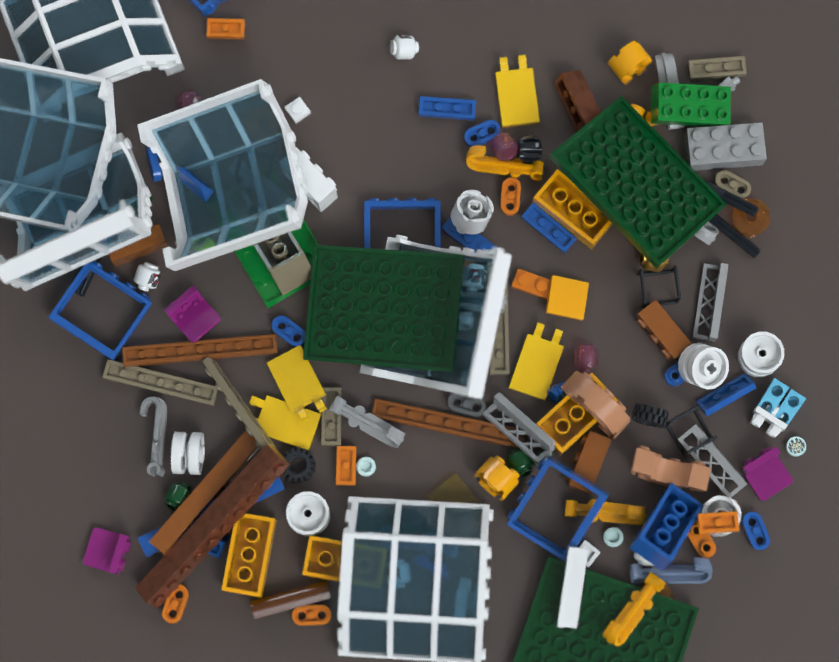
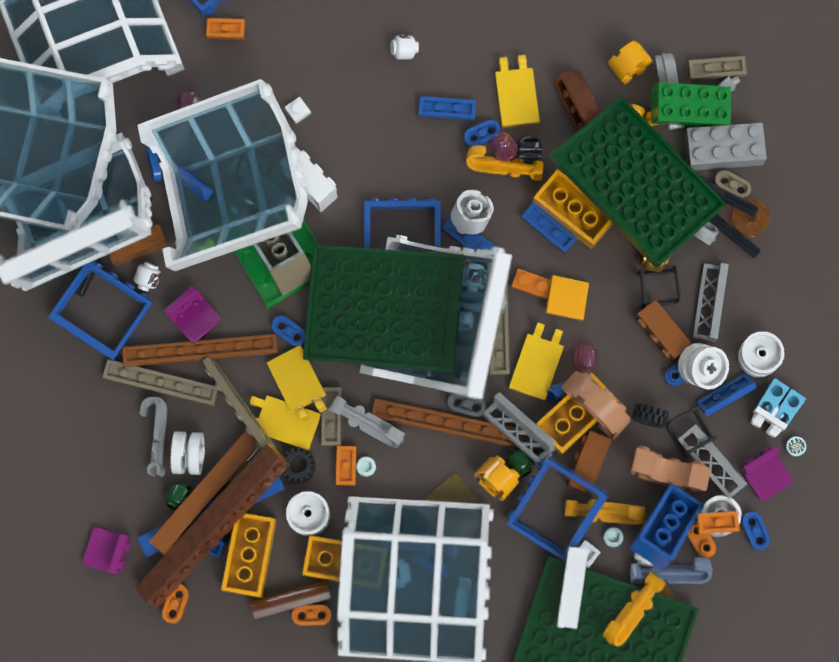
(510, 197): orange plate -> none

